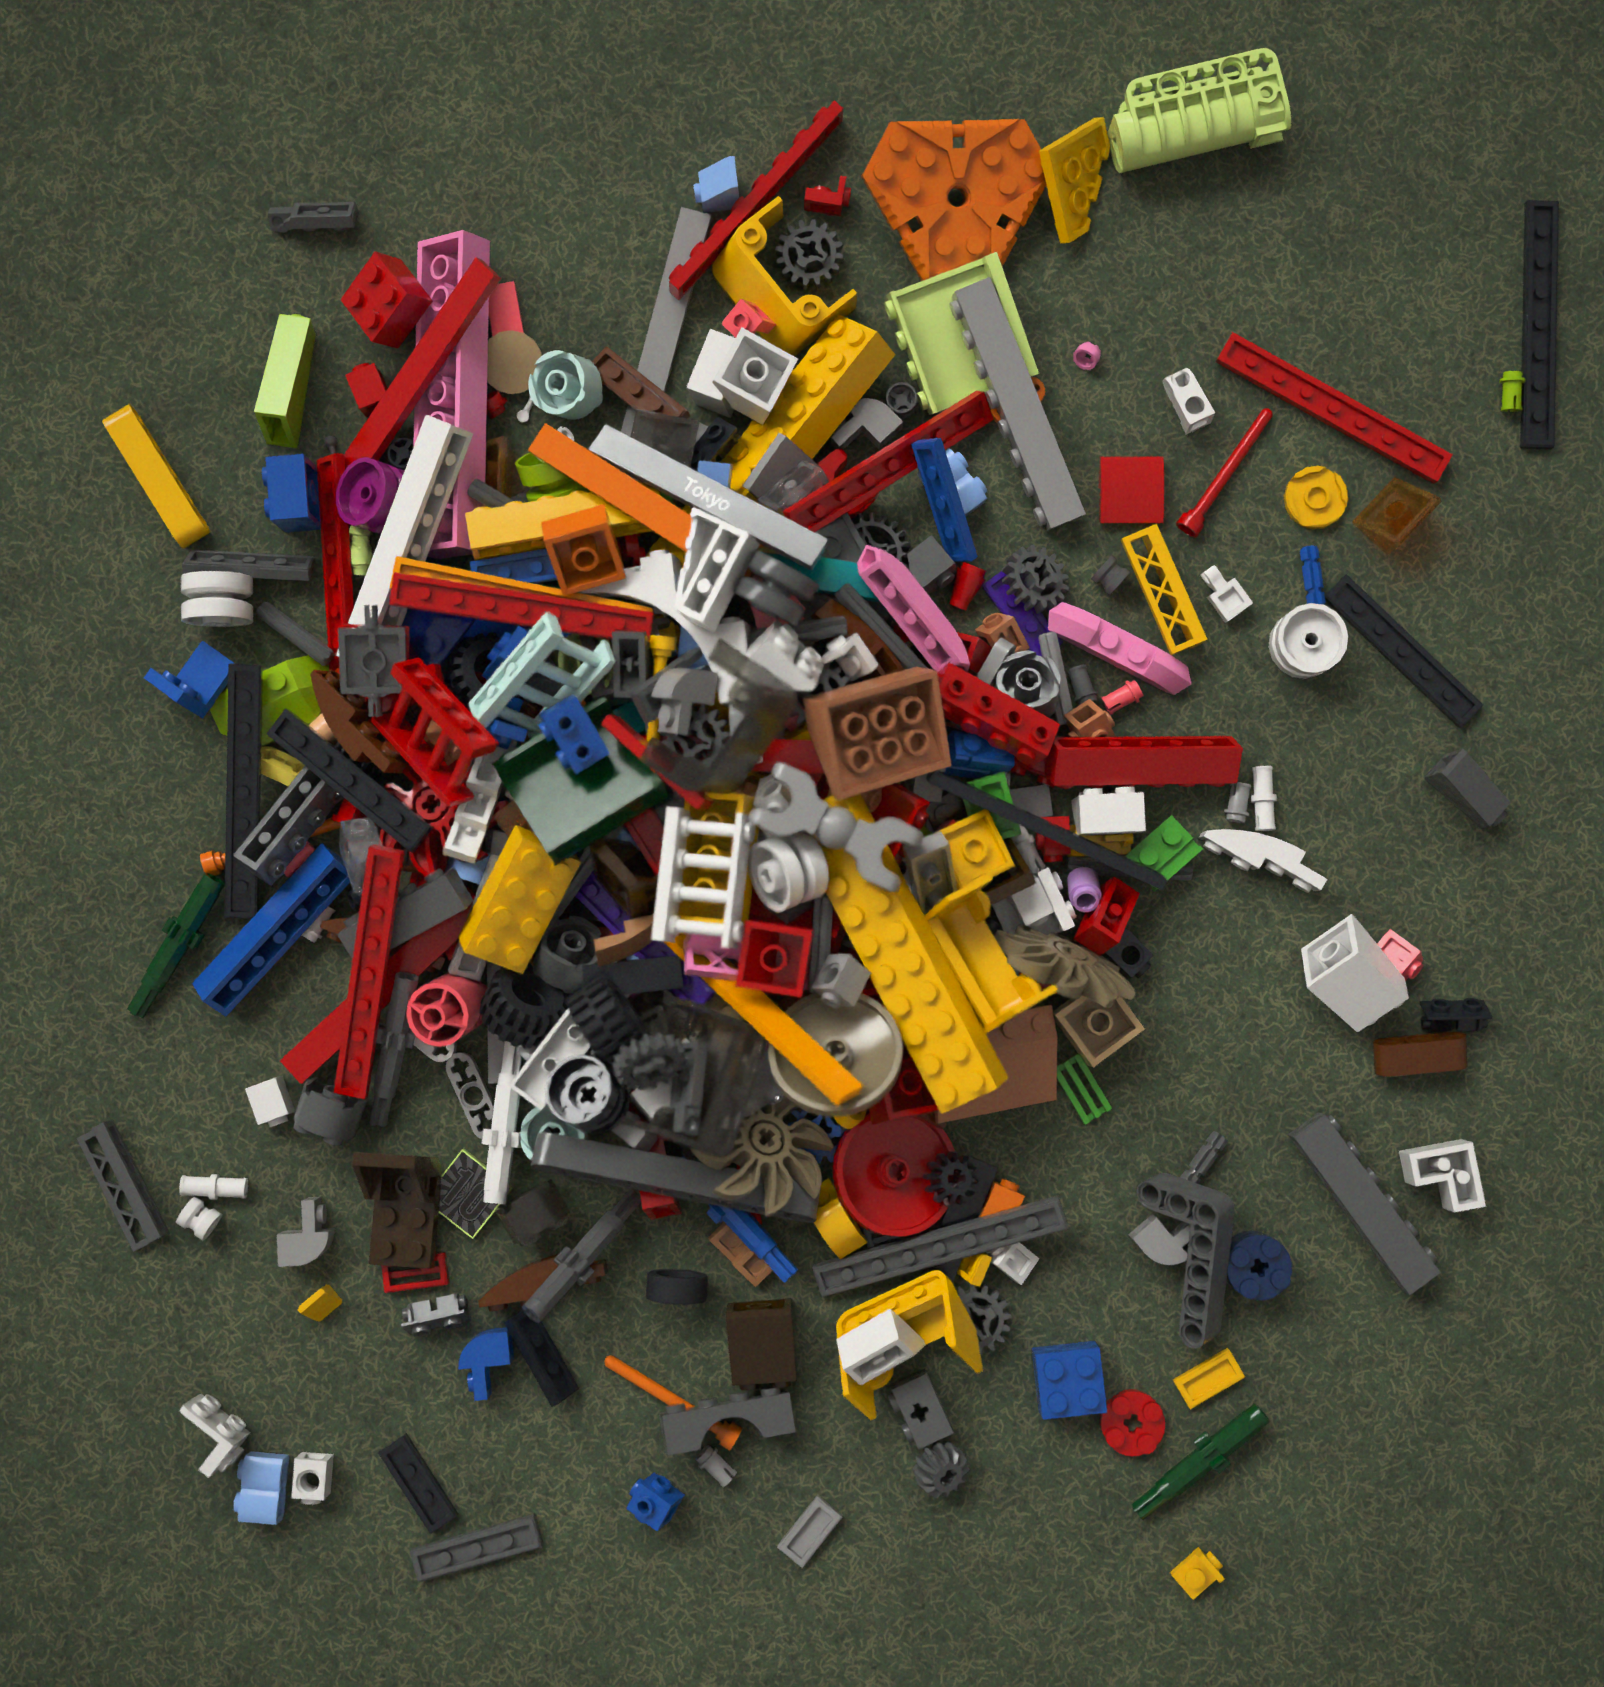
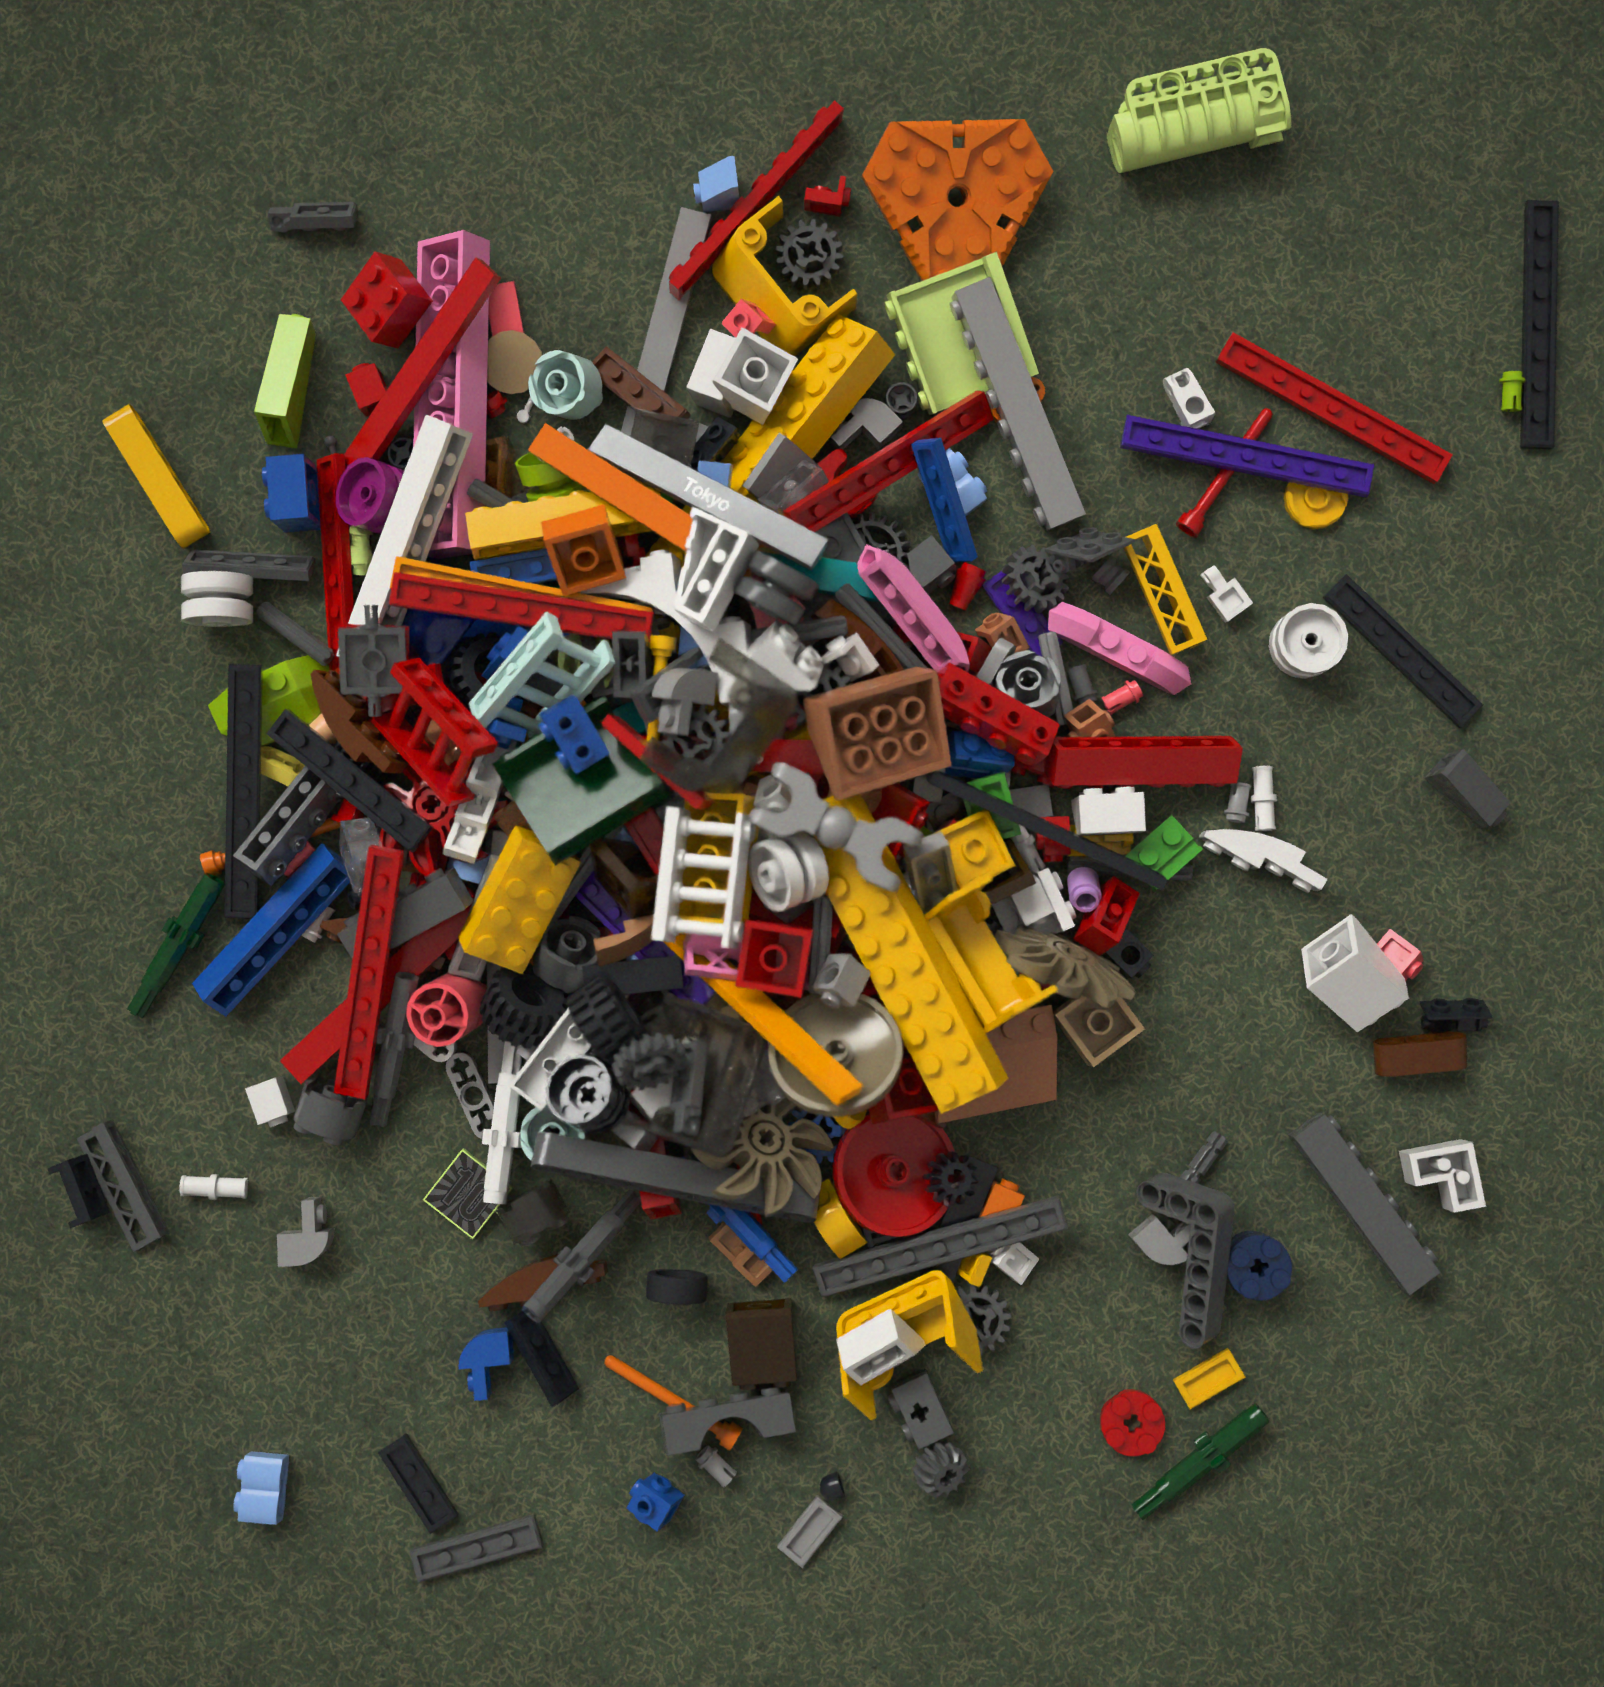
(82, 1189): none -> black hinge
(197, 682): blue bracket -> none
(198, 1218): white wheel -> none
(225, 1429): white bracket -> none
(316, 1463): white brick -> none
(320, 1303): yellow slope -> none
(404, 1207): dark brown bracket -> none
(423, 1318): dark grey hinge -> none
(442, 1268): red tile -> none
(831, 1487): none -> black hinge
(1069, 1380): blue brick -> none
(1073, 176): yellow plate -> none
(1084, 362): bright pink hinge -> none
(1085, 548): none -> dark grey hinge
(1095, 1112): bright green tile -> none
(1131, 489): red slope -> none
(1197, 1572): yellow bracket -> none
(1247, 456): none -> dark purple tile
(1312, 575): blue axle -> none
(1395, 514): clear orange slope -> none

